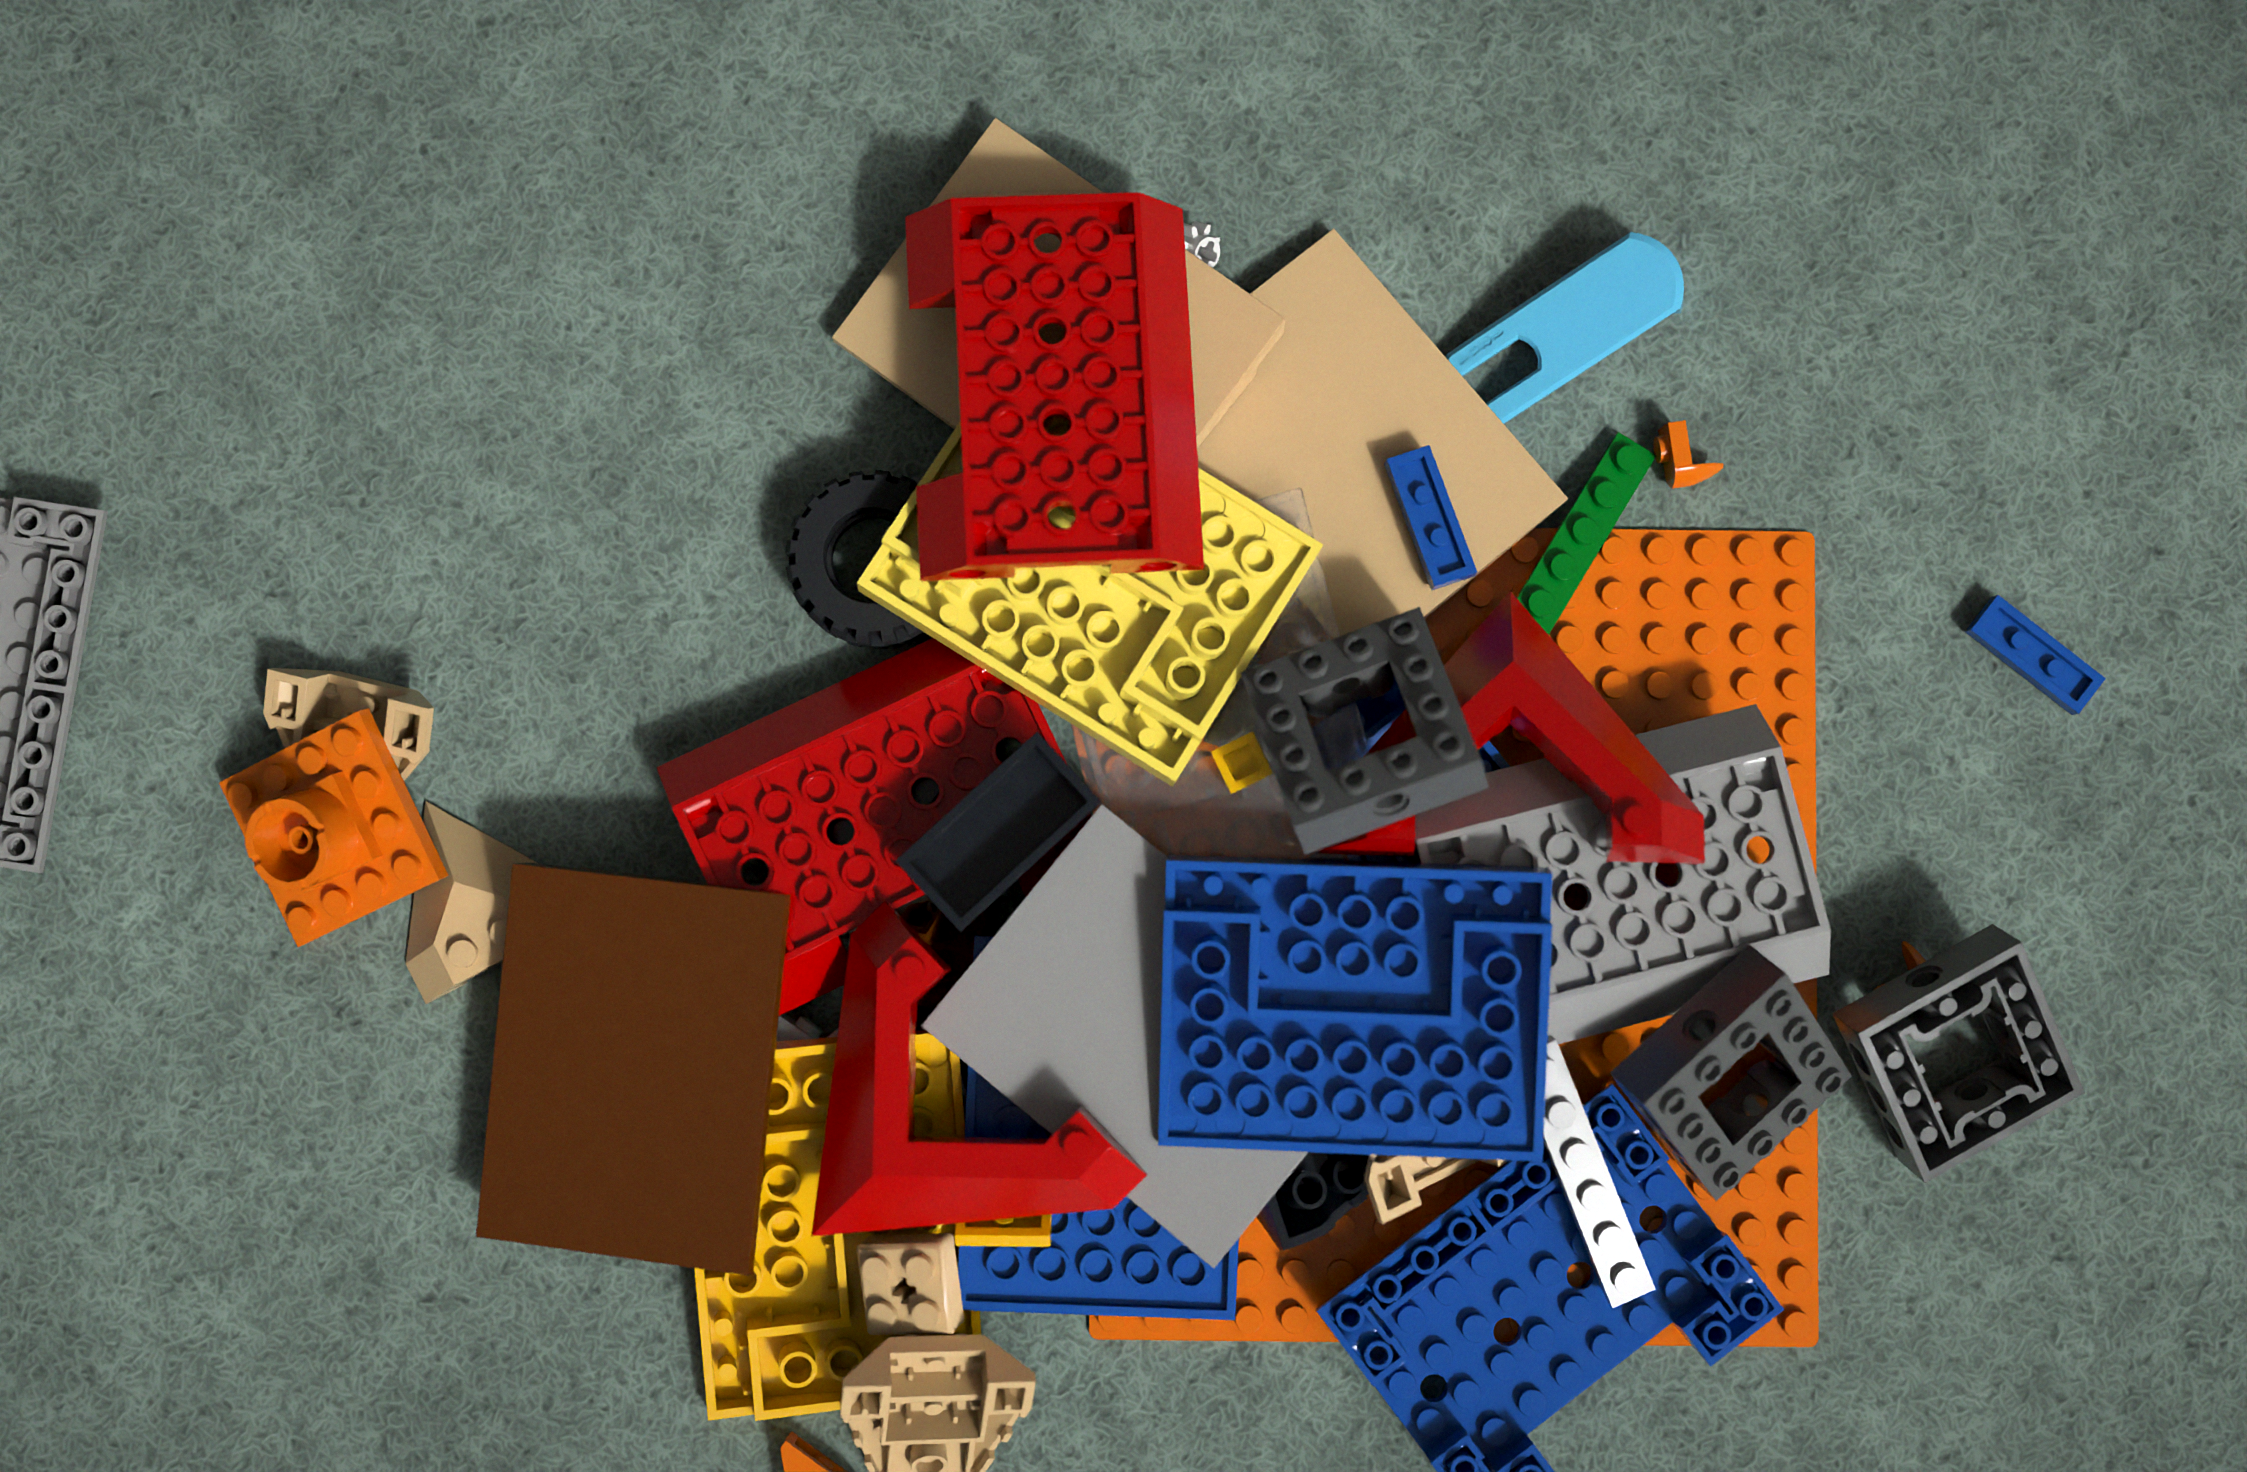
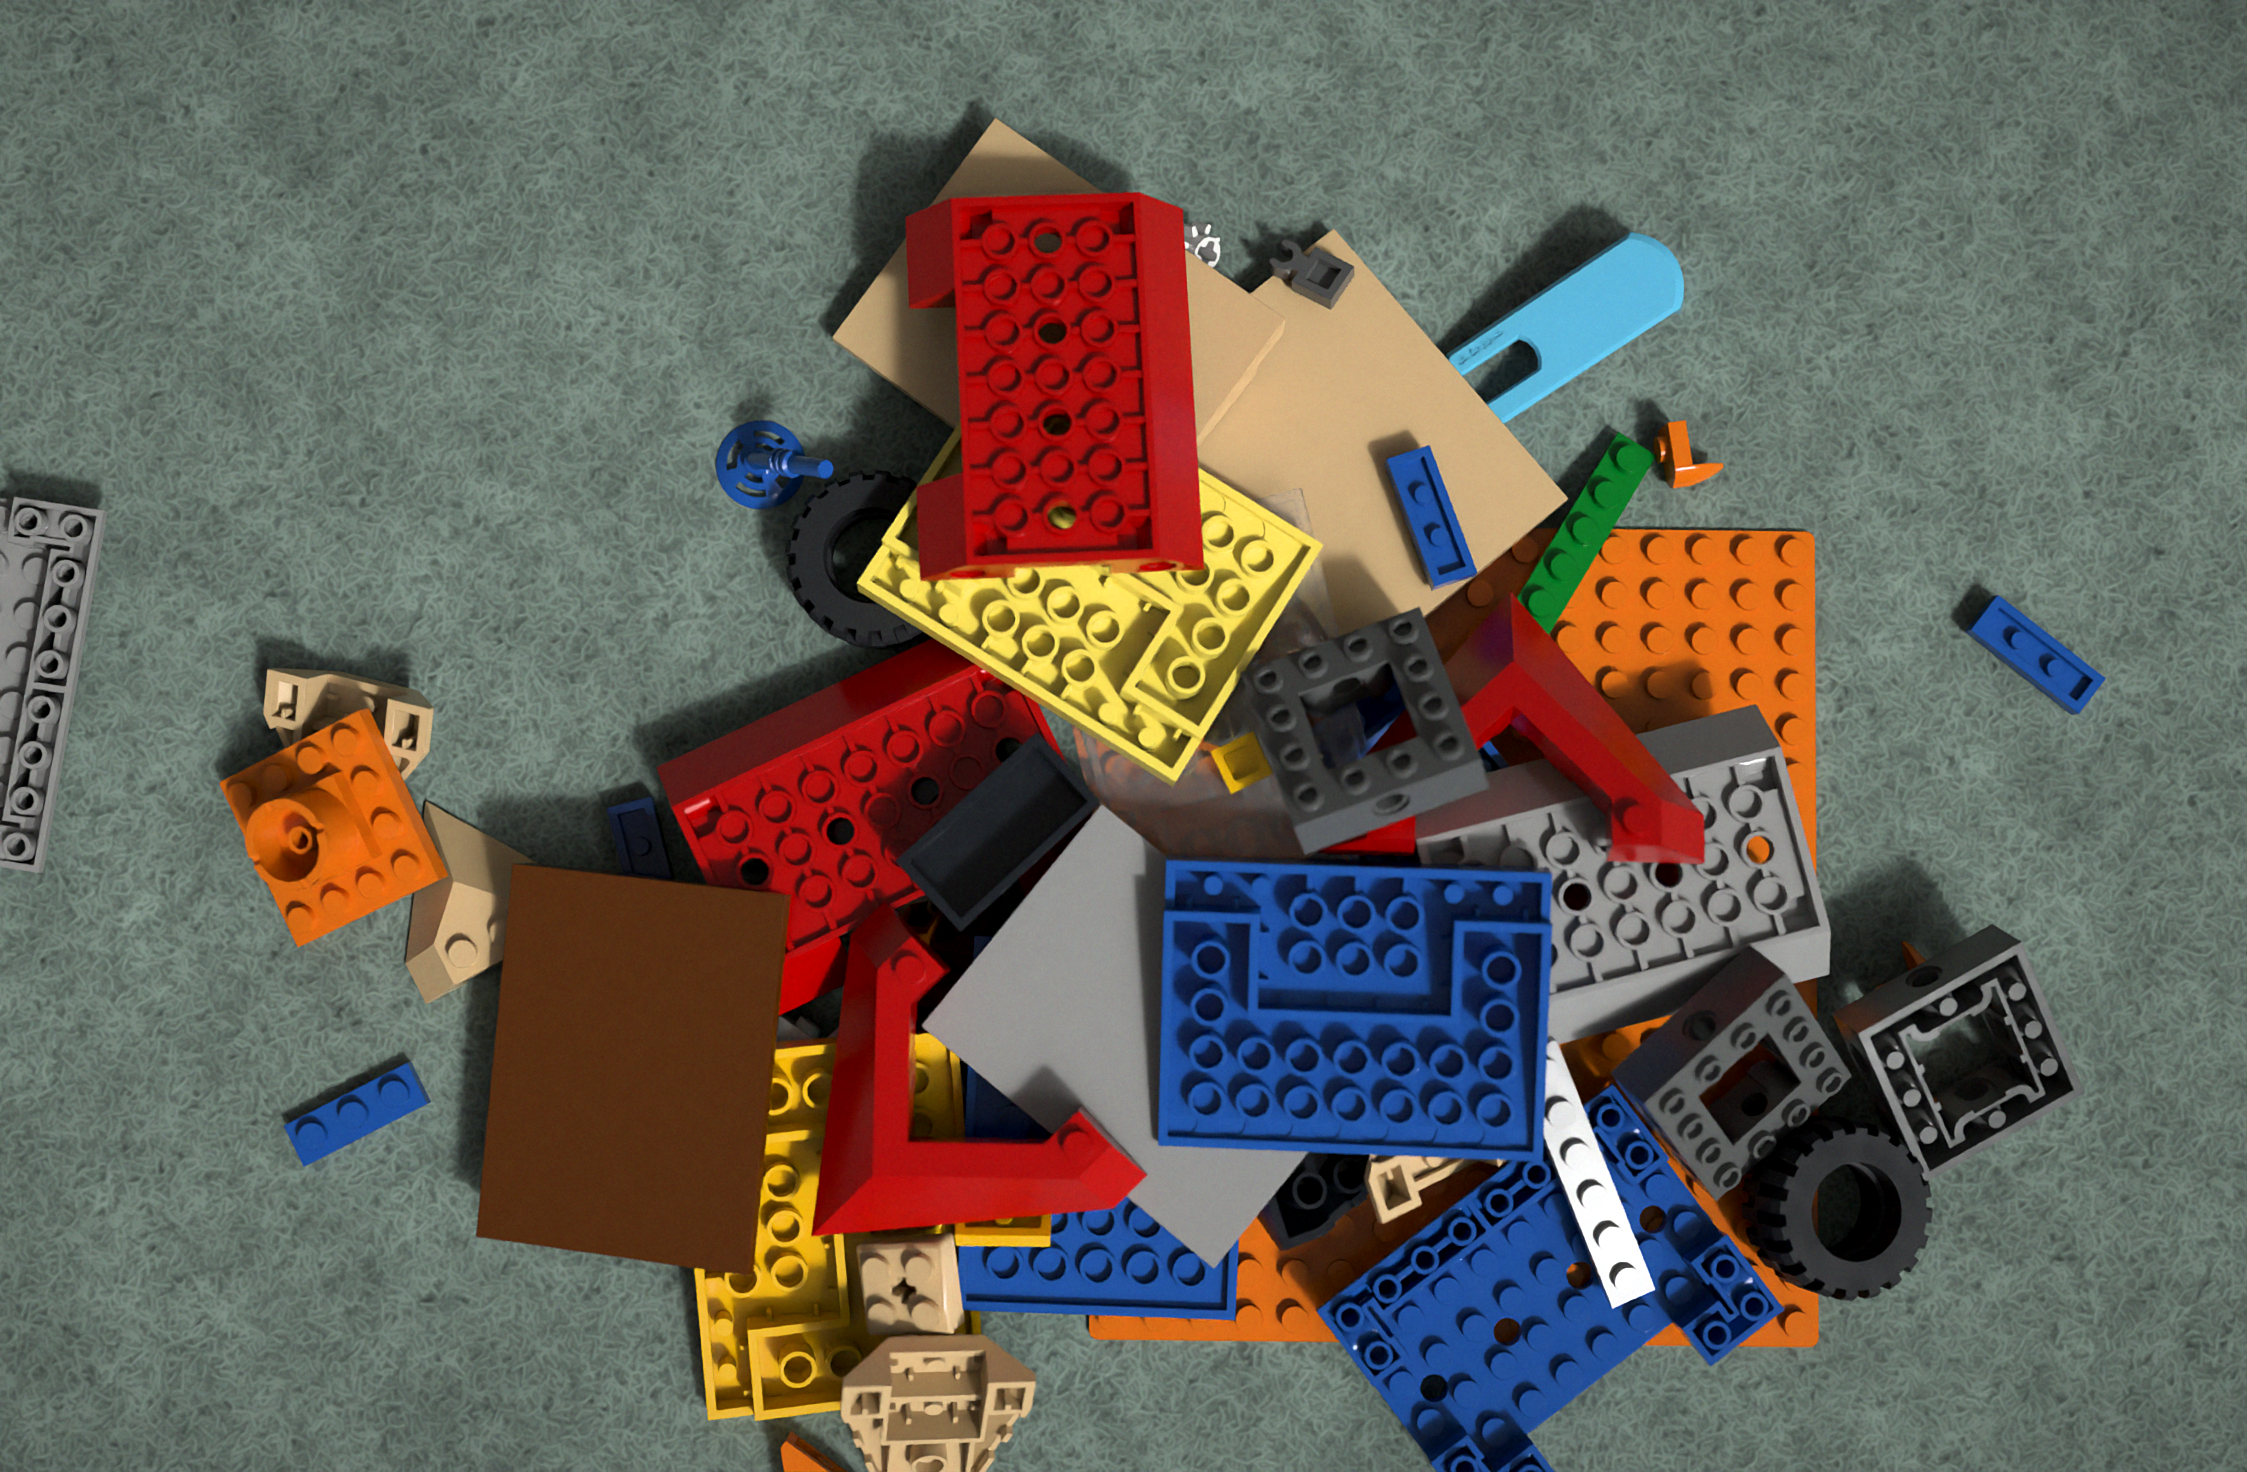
(357, 1114): none -> blue plate
(640, 838): none -> dark blue plate
(784, 460): none -> blue dish
(1316, 277): none -> dark grey plate
(1889, 1217): none -> black tyre

